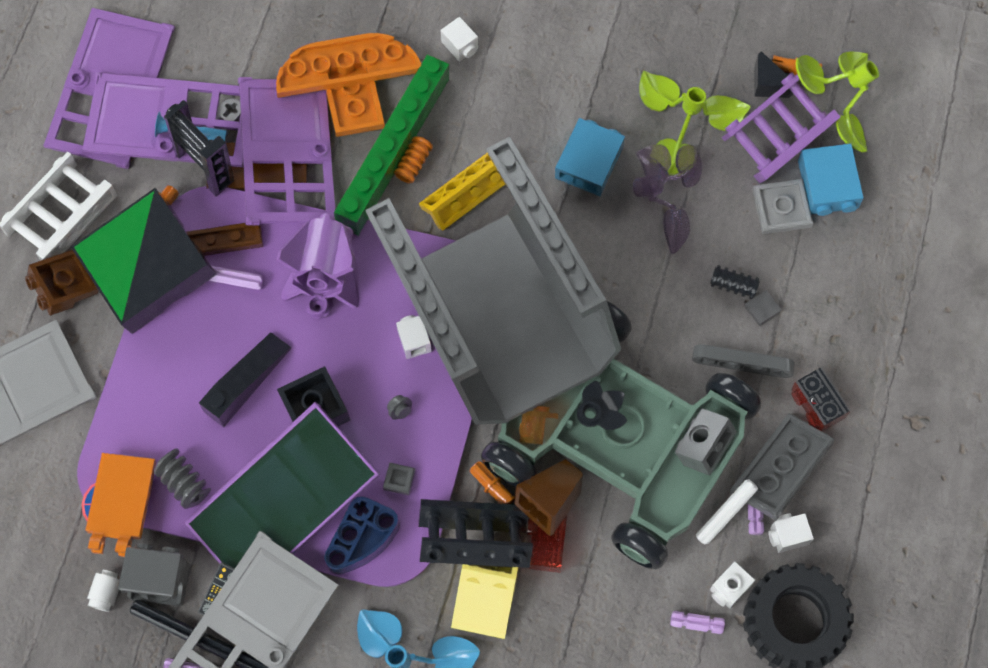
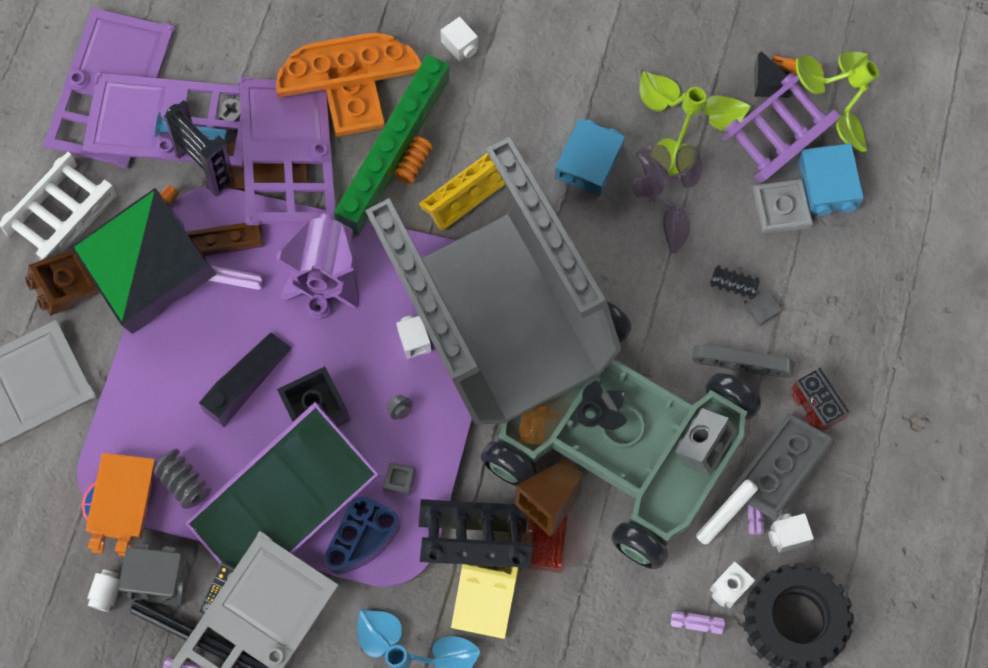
(491, 483): orange axle -> none

